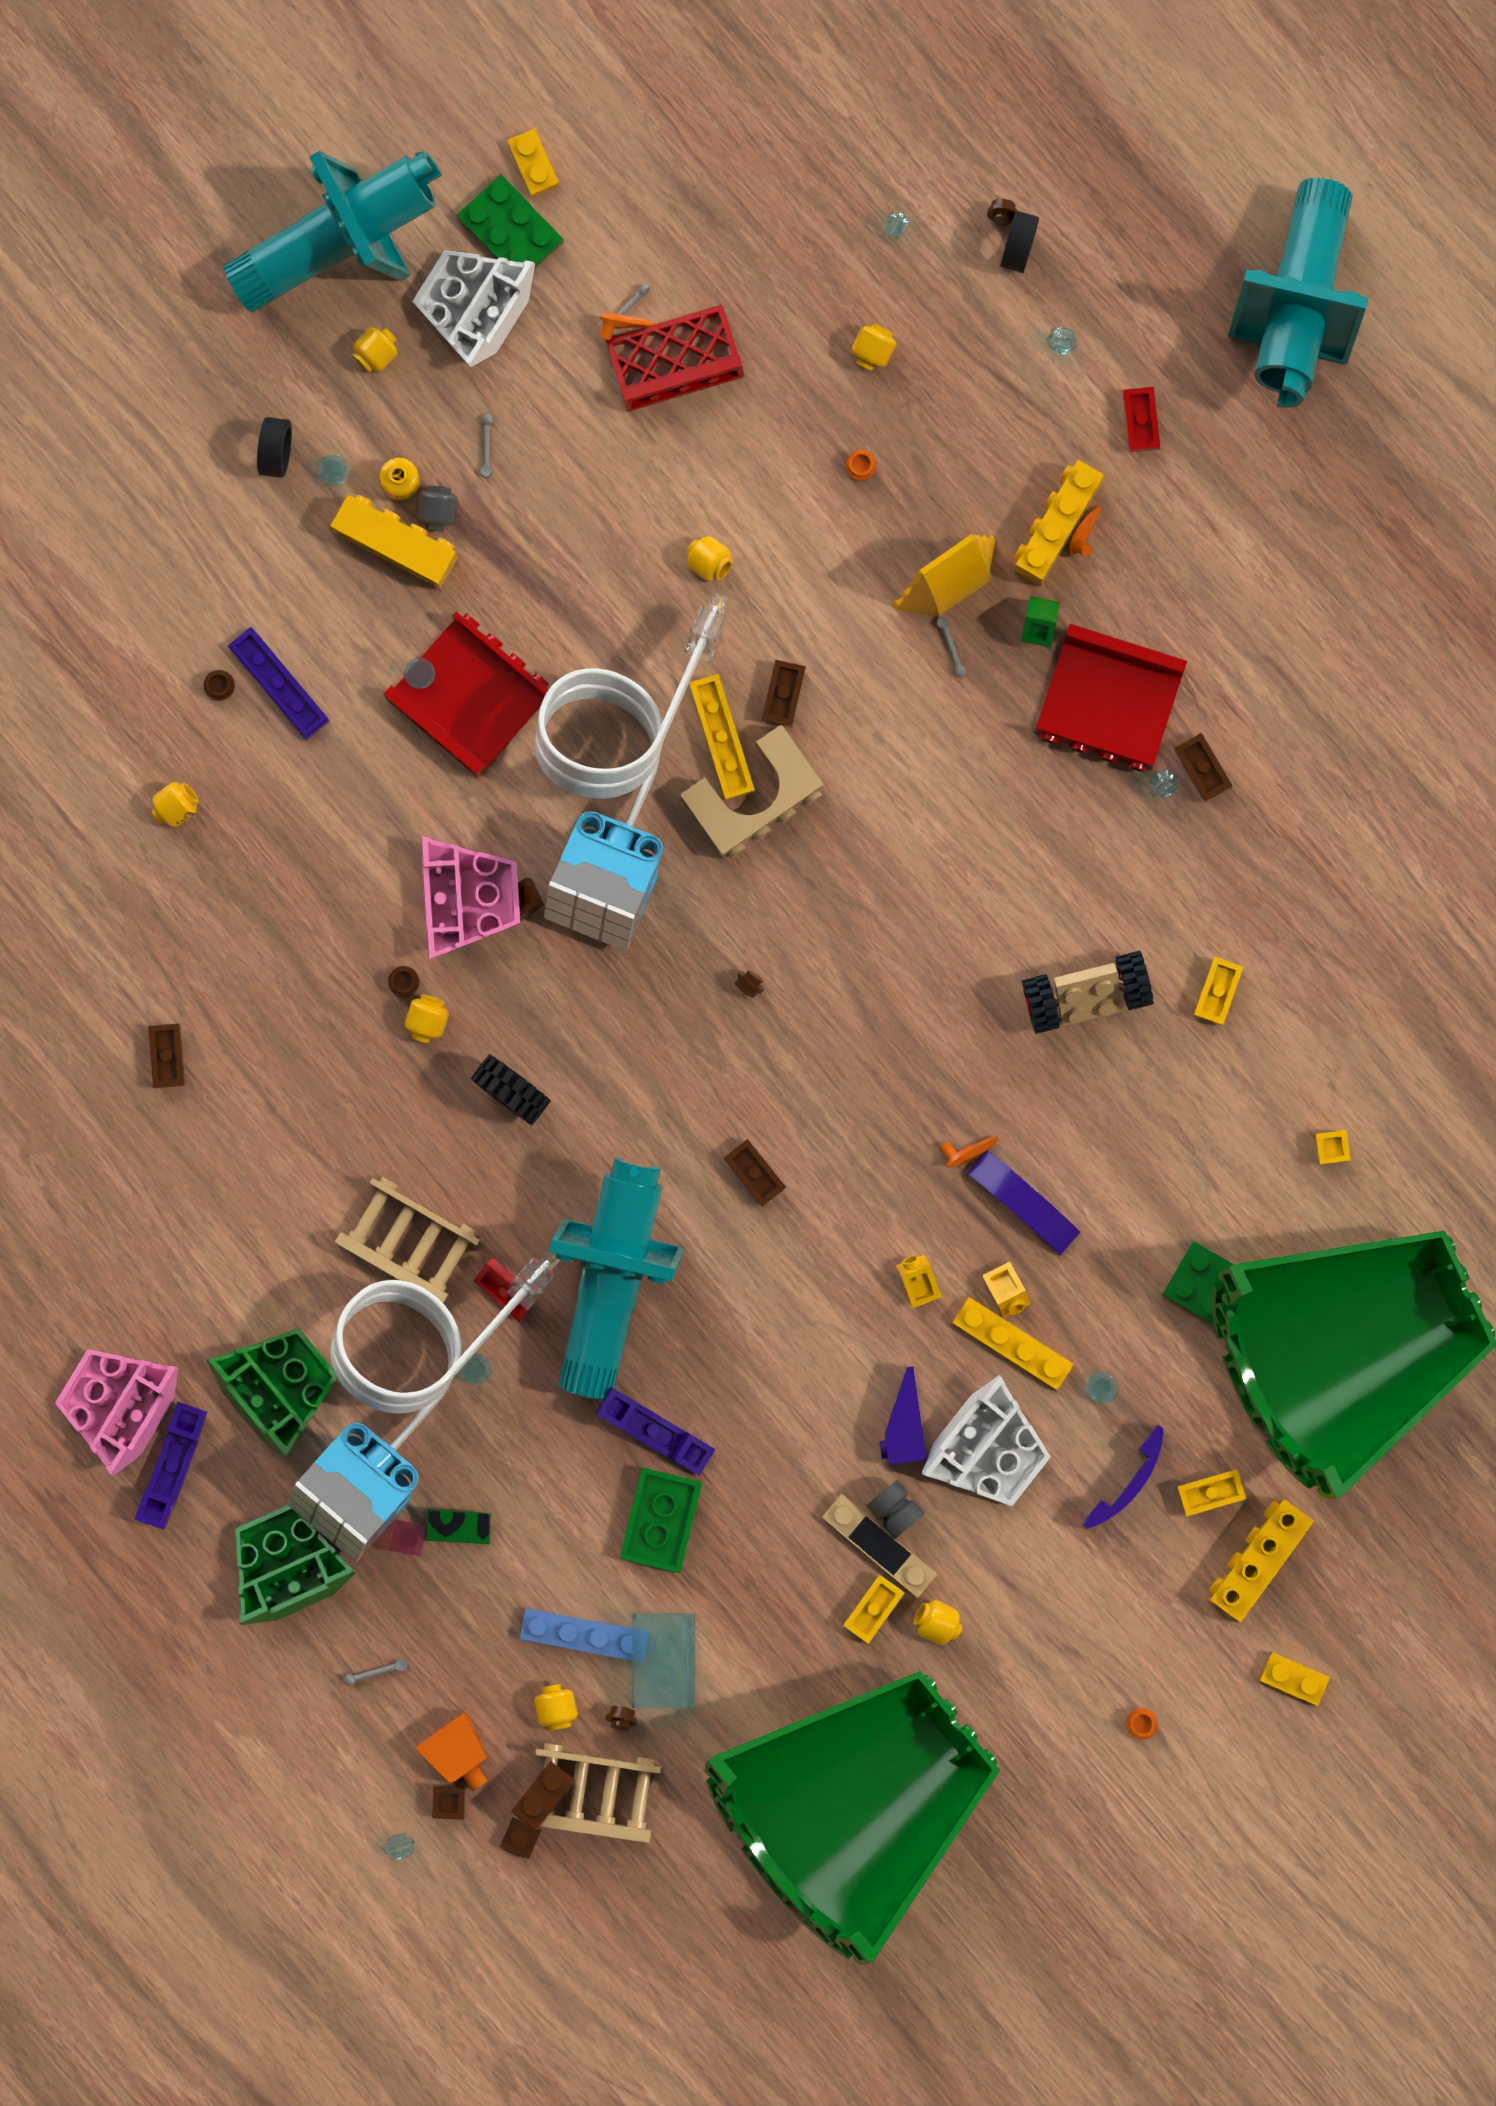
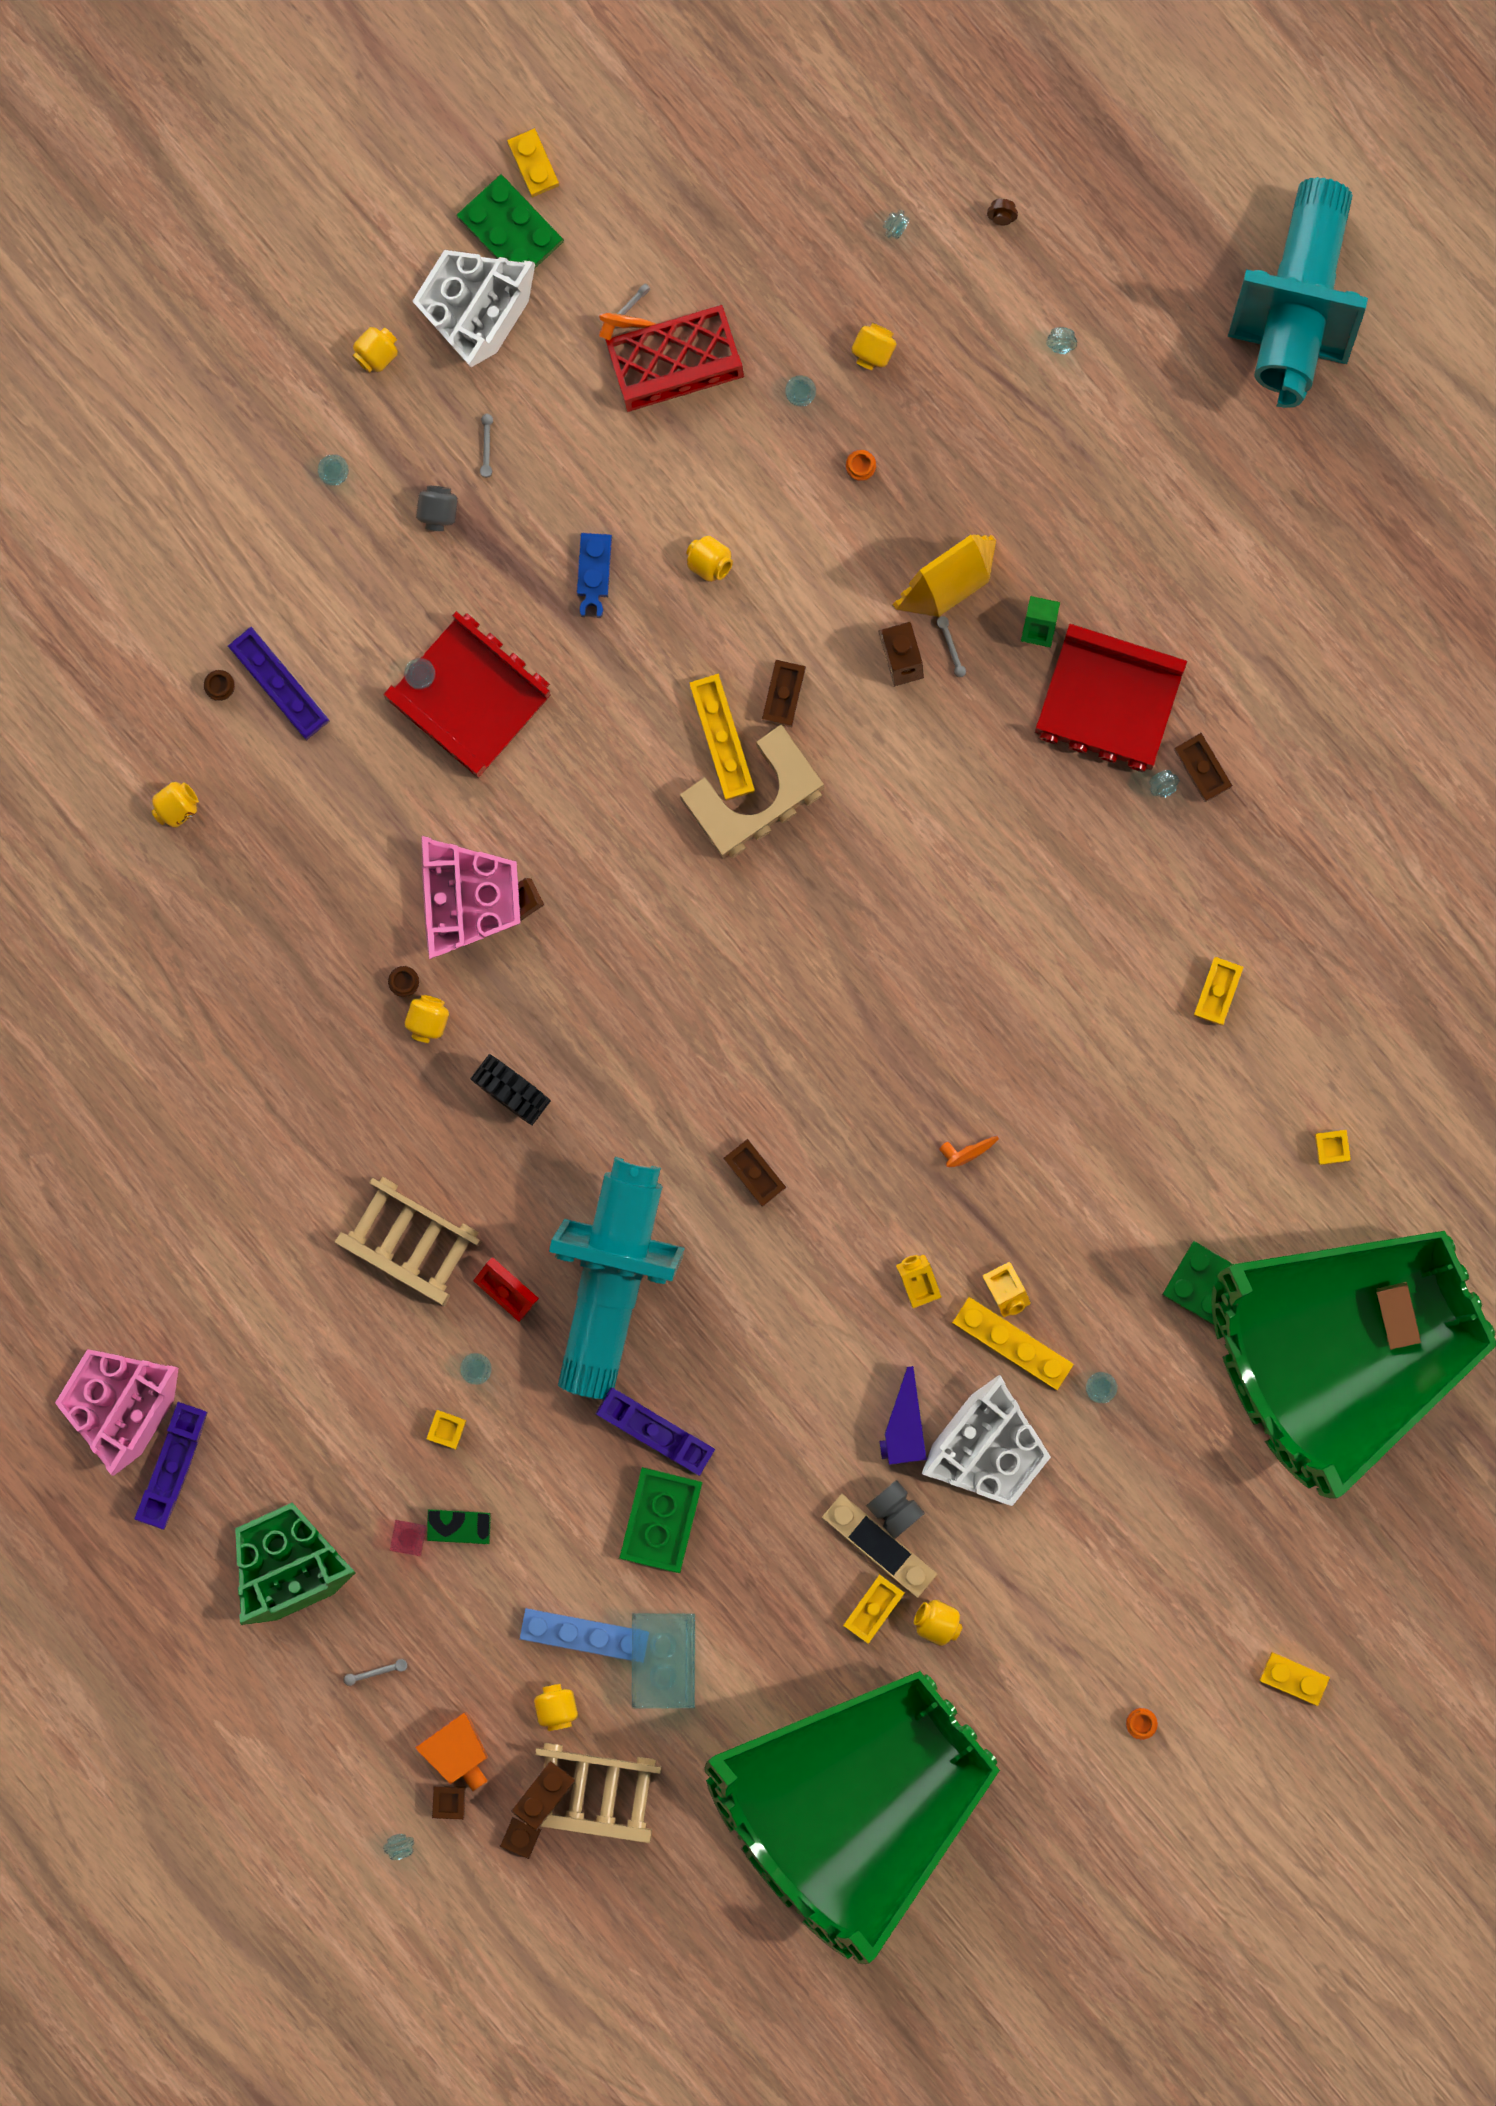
(166, 1056): reddish brown plate -> none
(274, 447): black tyre -> none
(275, 1385): green wedge -> none
(350, 223): teal piece -> none
(361, 1484): piece -> none
(394, 541): yellow brick -> none
(404, 487): yellow head -> none
(446, 1429): none -> yellow plate
(594, 570): none -> blue plate
(606, 873): piece -> none
(621, 1717): reddish brown plate -> none
(749, 983): reddish brown plate -> none
(800, 390): none -> clear light blue plate
(902, 653): none -> reddish brown torso
(1019, 241): black tyre -> none
(1024, 1202): dark purple slope -> none
(1059, 522): yellow brick -> none
(1080, 535): orange bar -> none
(1088, 993): plate -> none
(1141, 419): red plate -> none
(1150, 1449): dark purple slope -> none
(1211, 1492): yellow plate -> none
(1261, 1559): yellow brick -> none
(1398, 1315): none -> nougat tile

